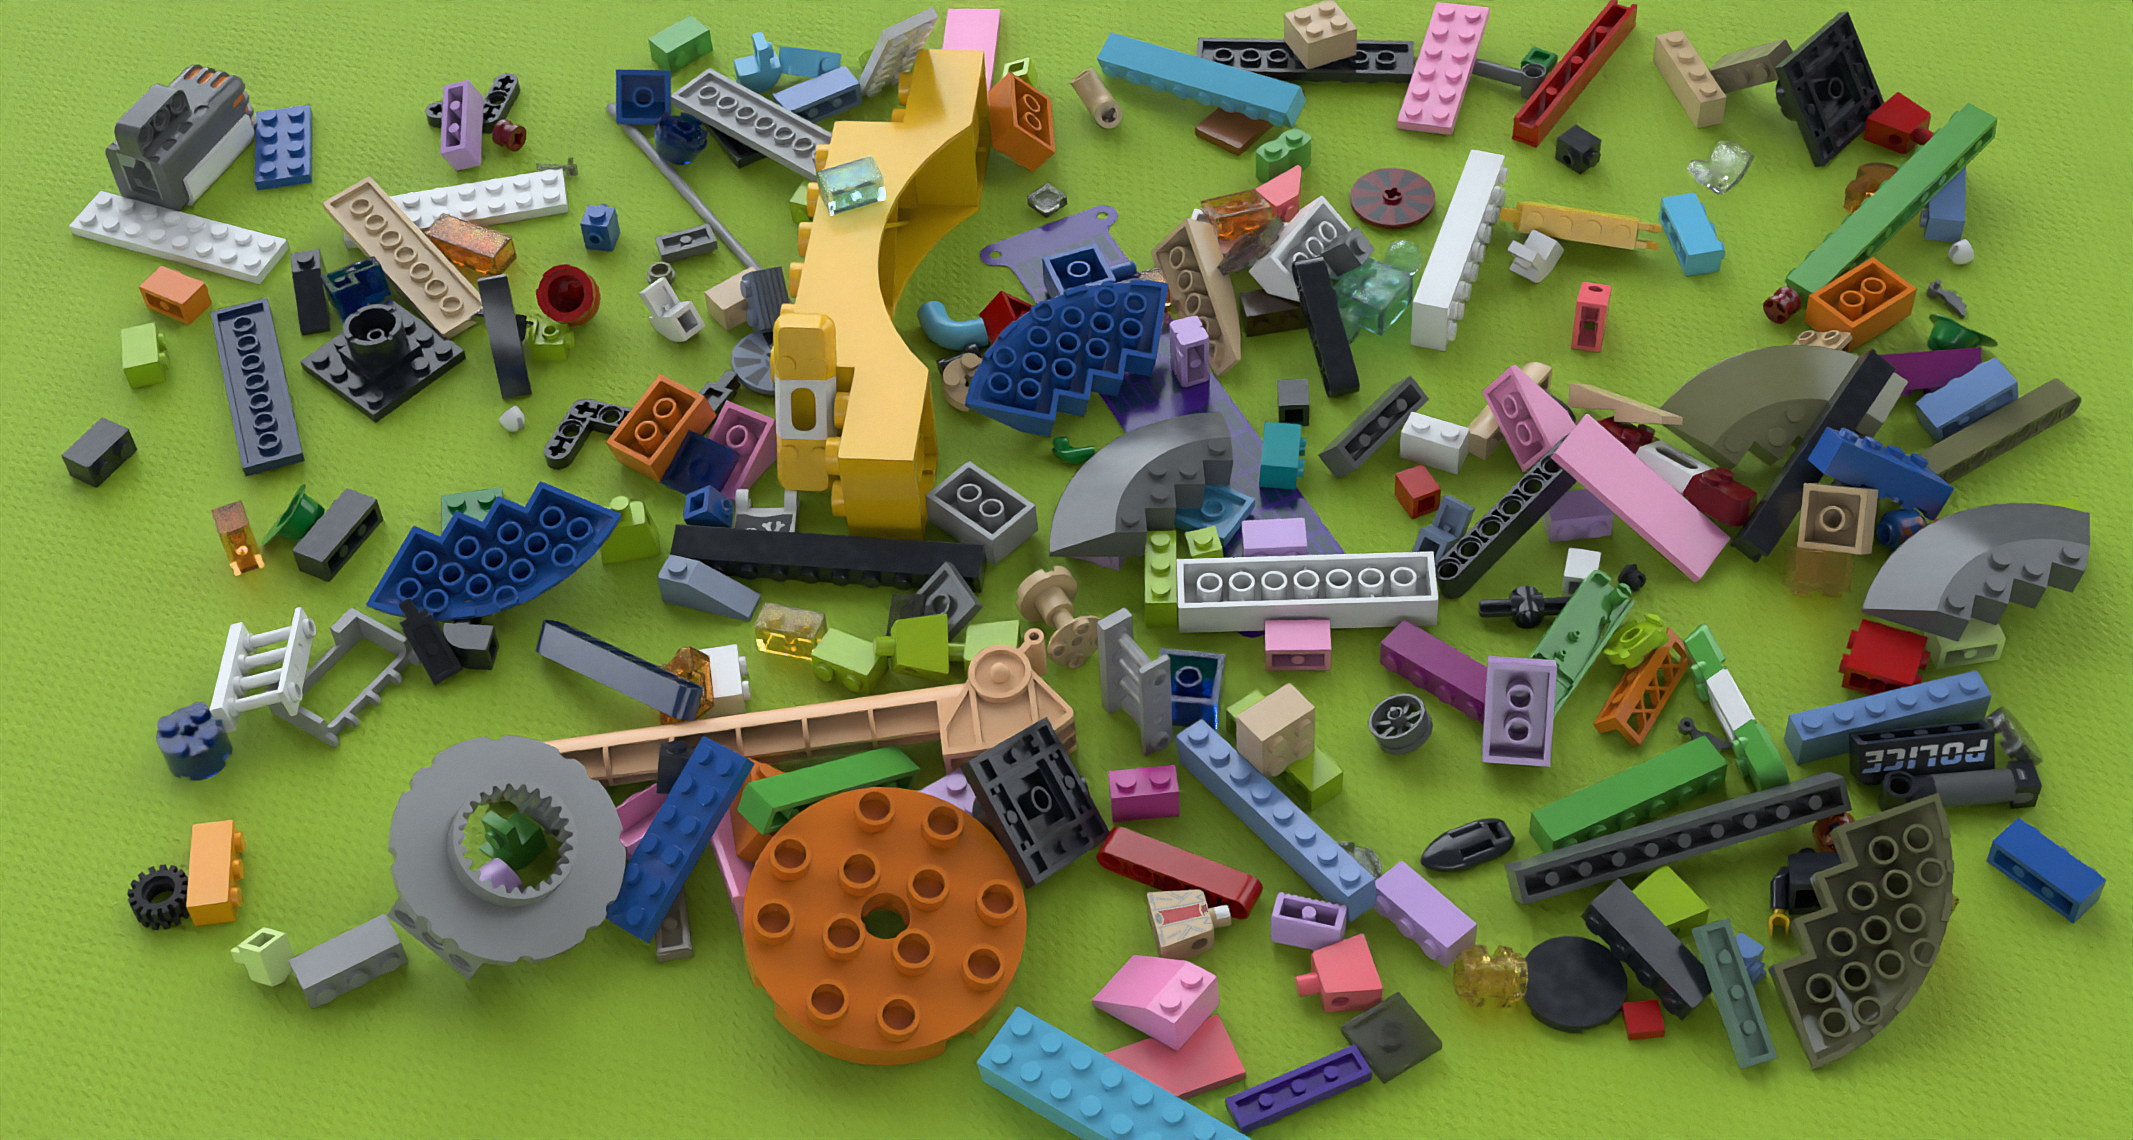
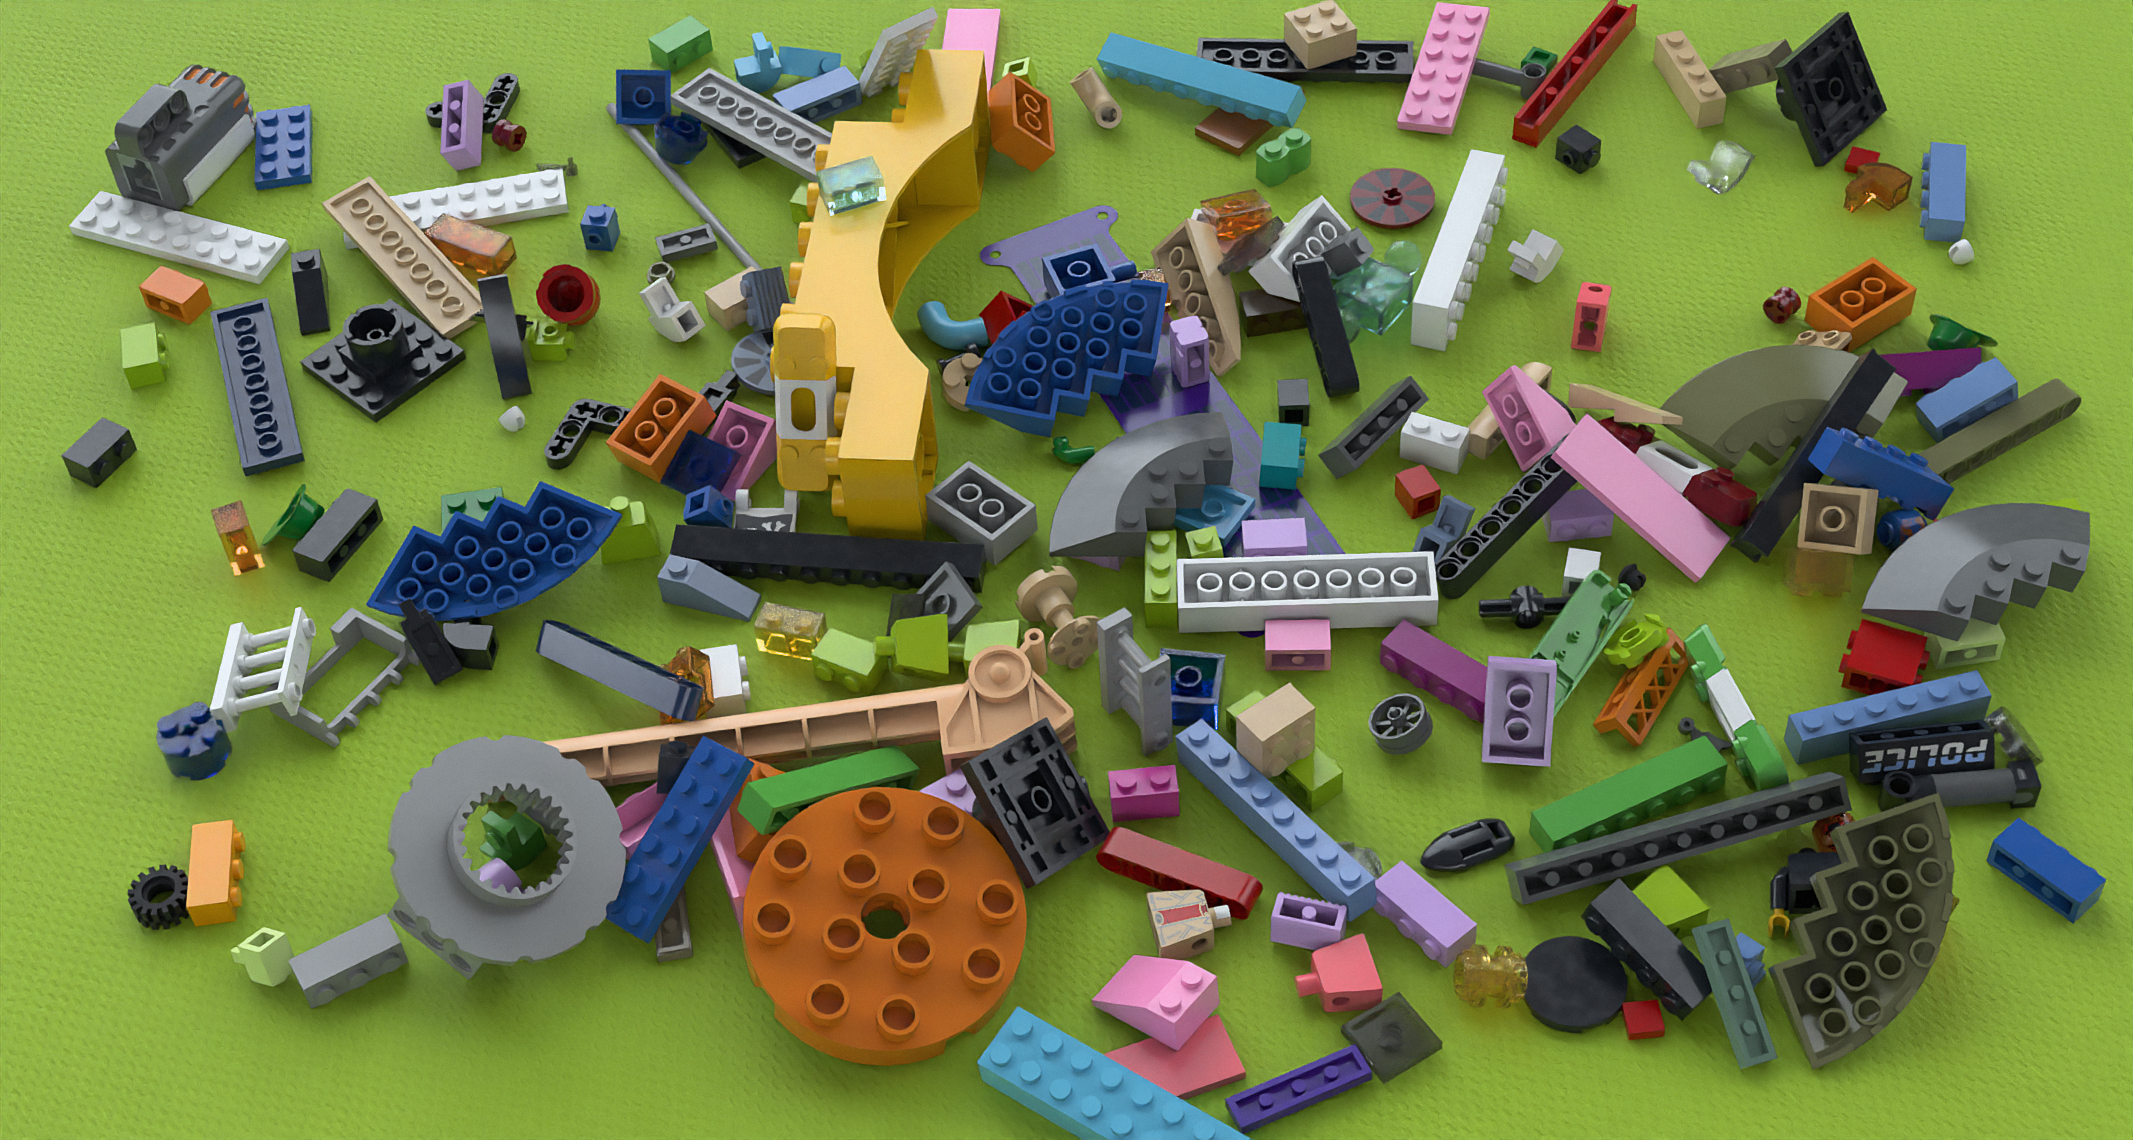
(355, 287): clear blue brick -> none
(1047, 200): clear smoke plate -> none
(1283, 194): coral slope -> none
(1580, 225): yellow hinge -> none
(1691, 234): medium azure brick -> none
(1859, 157): none -> red tile
(1895, 201): bright green brick -> none
(1898, 125): red torso -> none
(1949, 297): dark grey piece -> none

